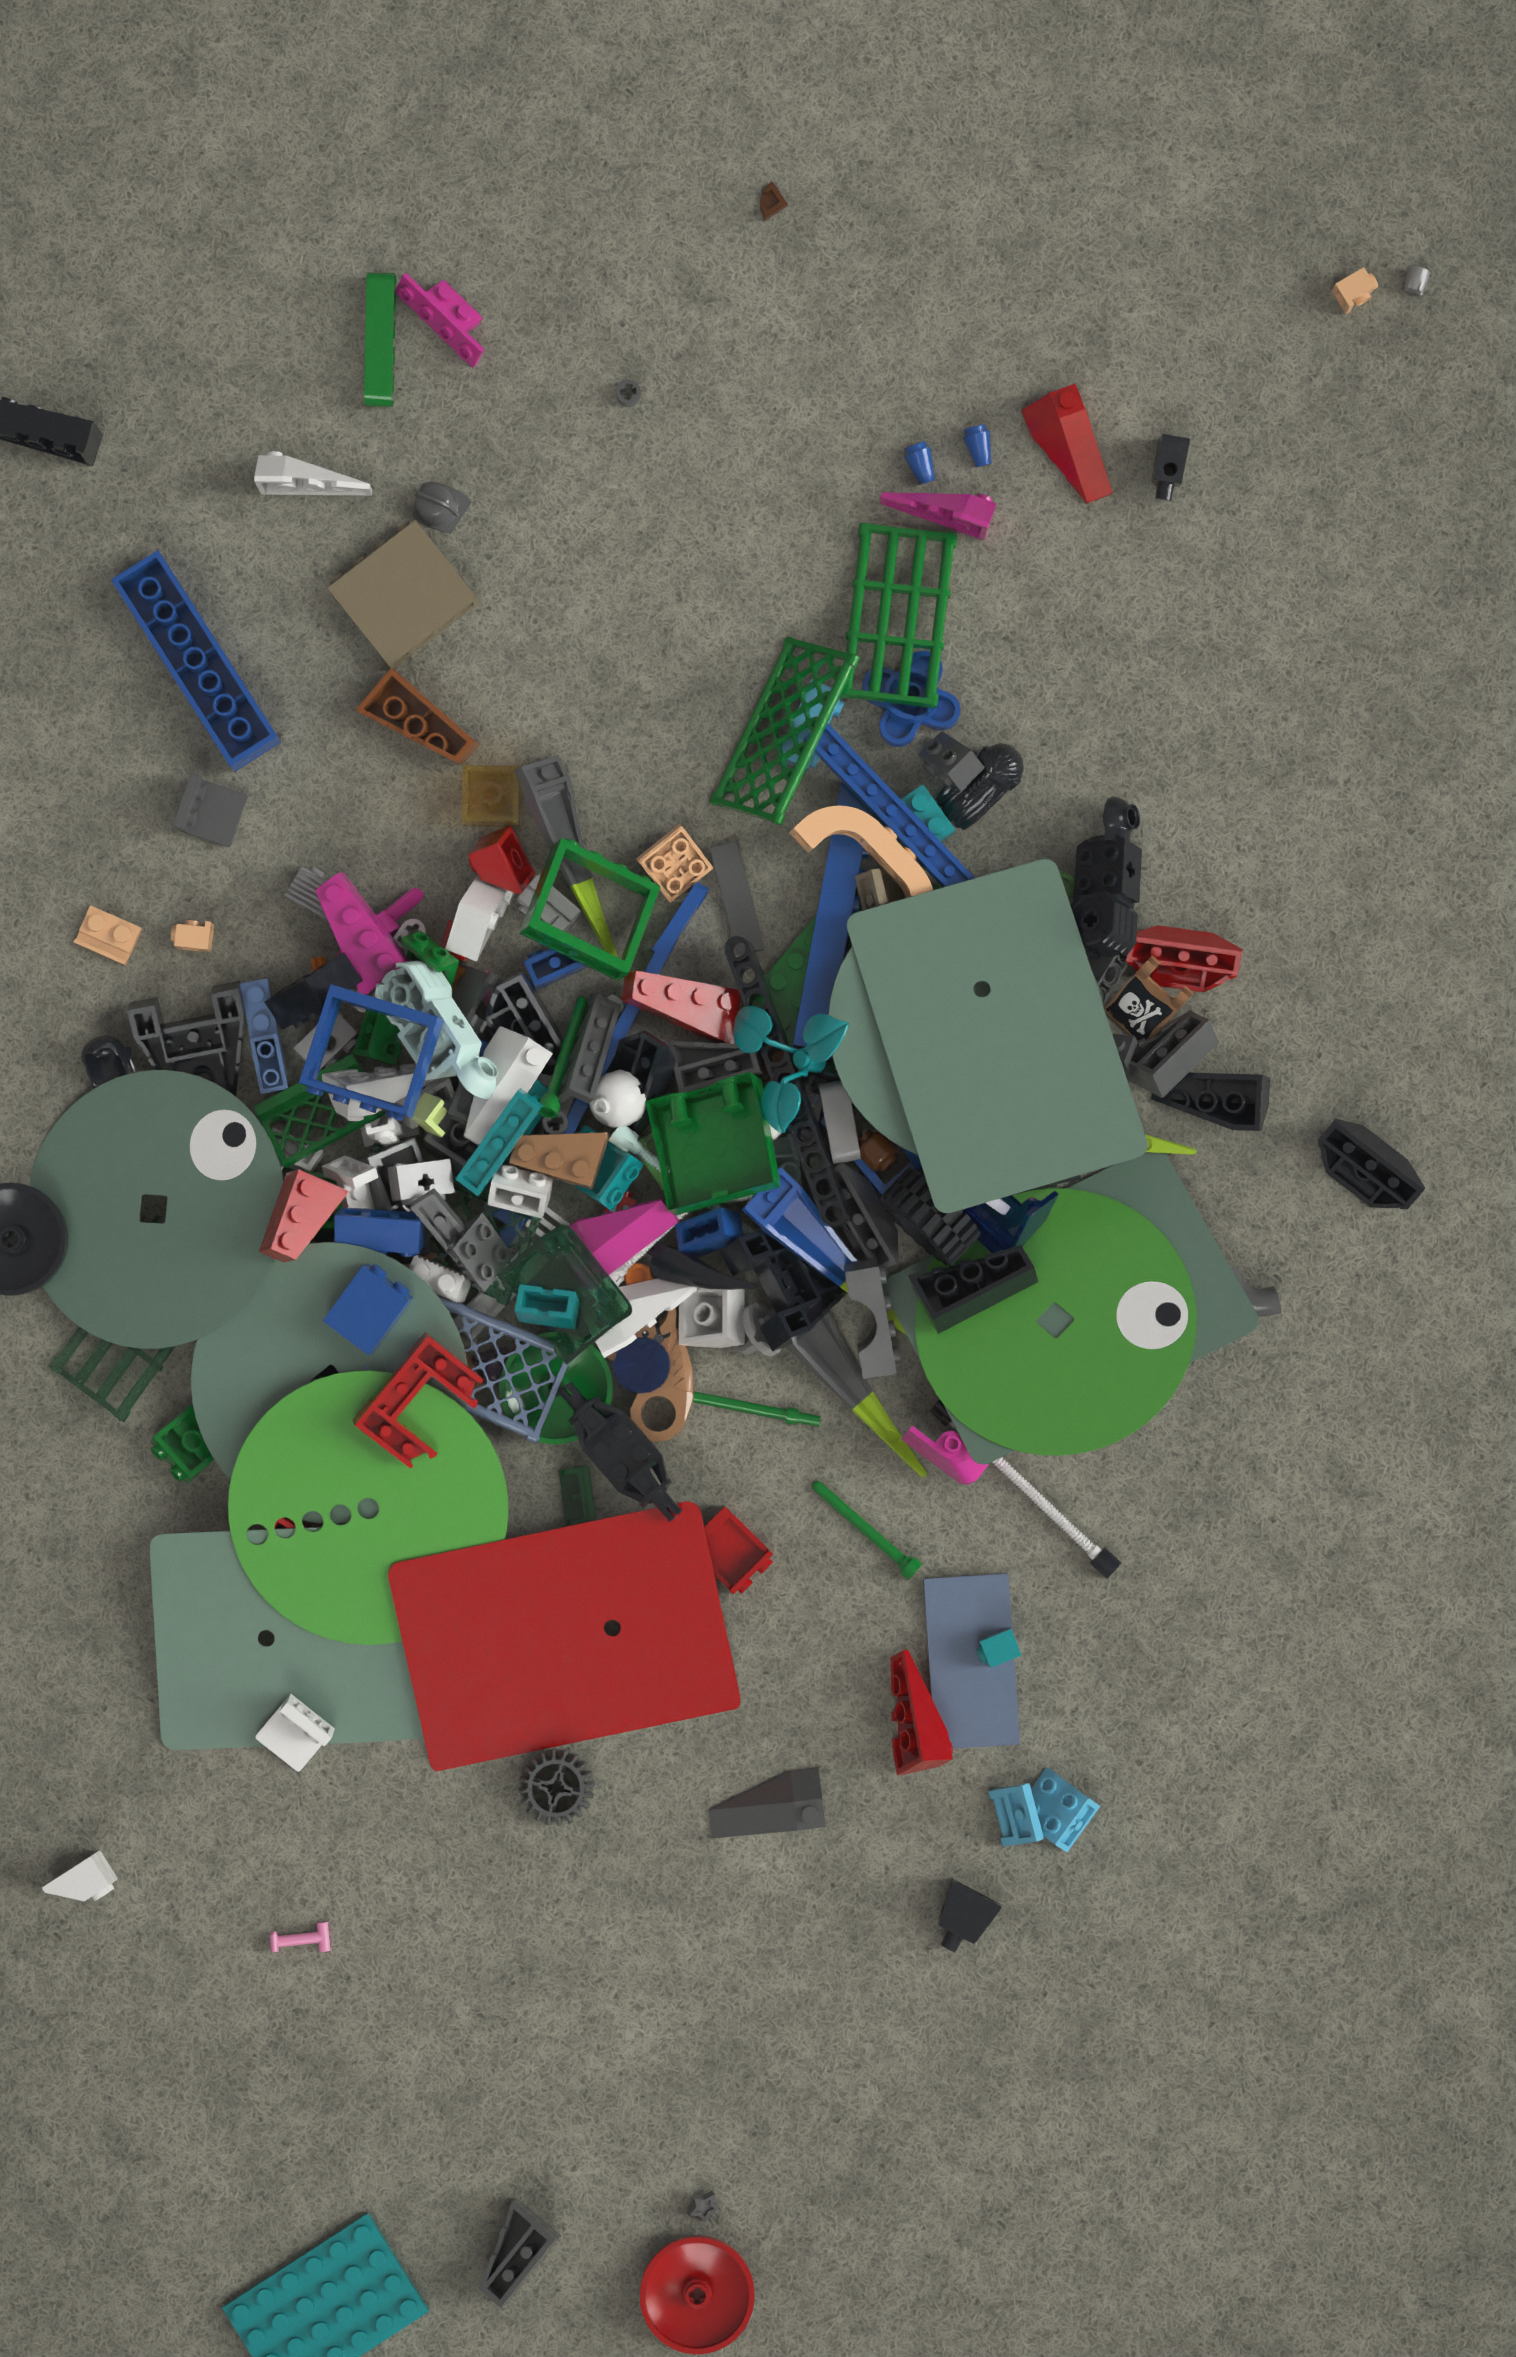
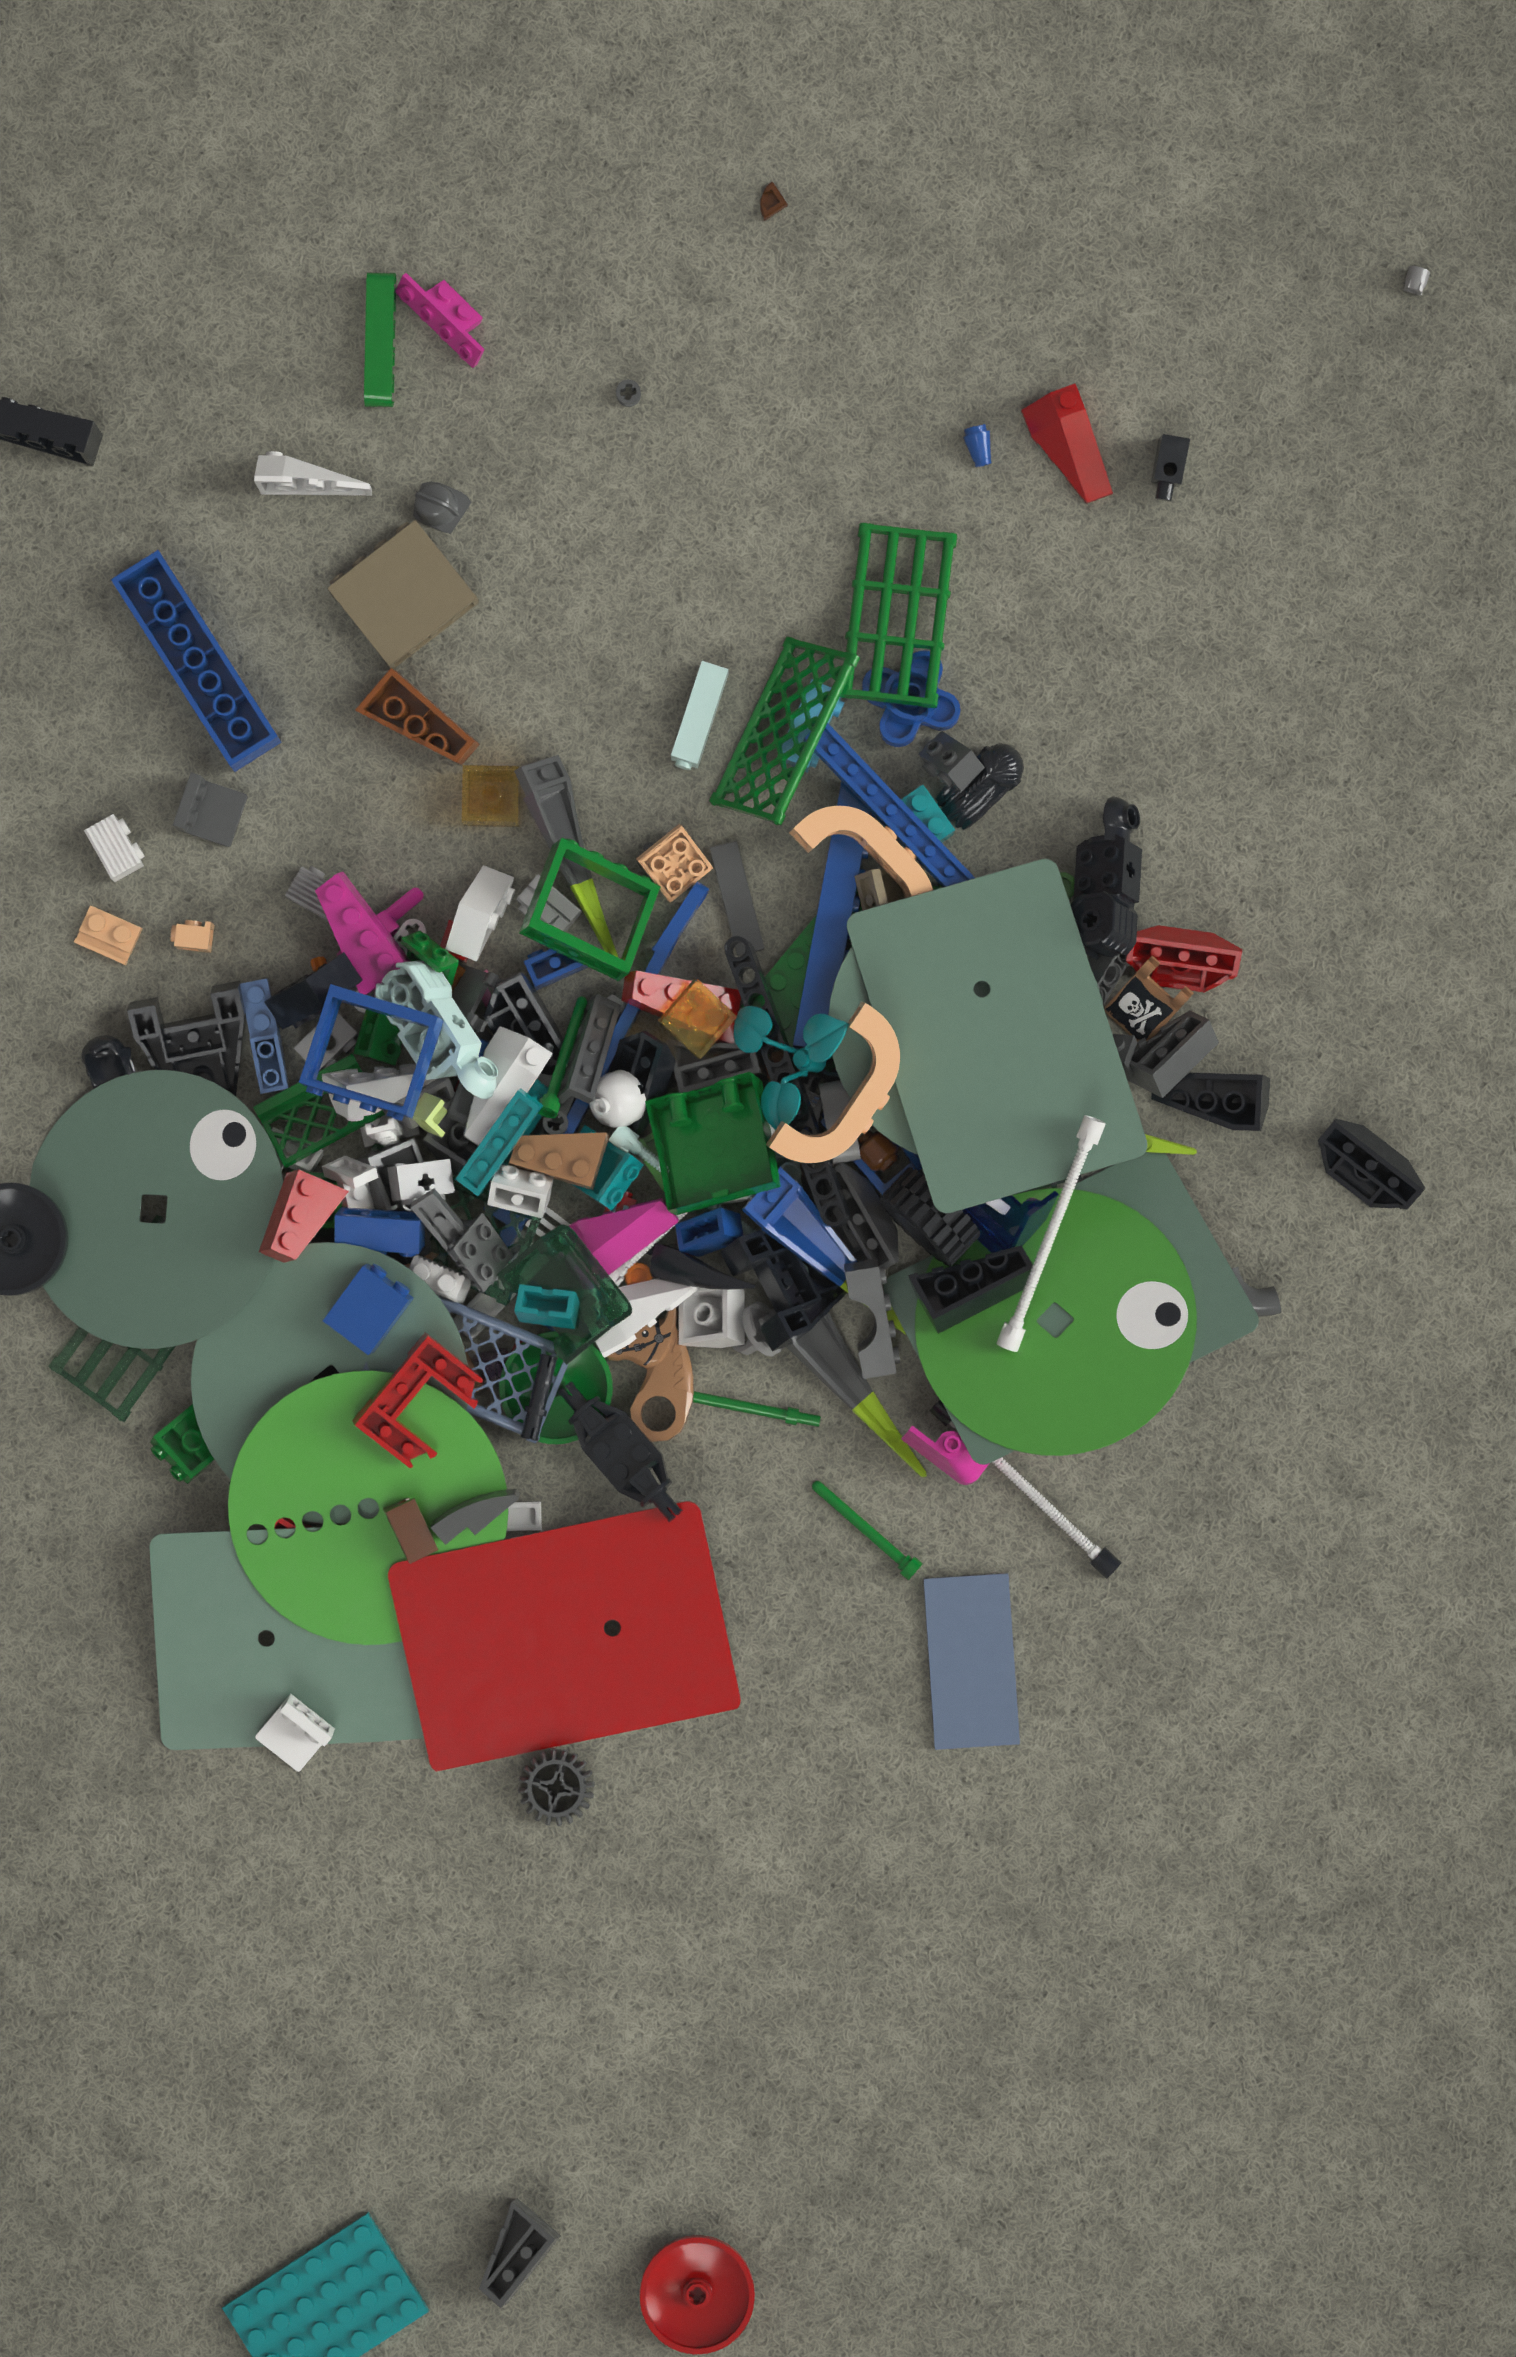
(86, 1880): white slope -> none
(114, 847): none -> white brick
(320, 1937): bright pink piece -> none
(410, 1529): none -> reddish brown hinge
(473, 1513): none -> dark grey slope
(502, 861): red slope -> none
(524, 1516): none -> white tile
(539, 1397): none -> black pin
(577, 1495): dark green hinge -> none
(642, 1365): clear blue tile -> none
(697, 1018): none -> clear yellow plate
(699, 715): none -> light aqua brick
(703, 2206): dark grey piece -> none
(735, 1551): red panel -> none
(779, 1805): dark grey wedge -> none
(863, 1104): none -> light nougat arch
(920, 462): blue cone -> none
(922, 1735): red wedge -> none
(955, 511): dark pink wedge -> none
(965, 1915): black torso -> none
(998, 1648): teal brick -> none
(1012, 1332): none -> white hose
(1016, 1814): medium azure plate -> none
(1061, 1809): medium azure bracket -> none
(1354, 289): light nougat brick -> none

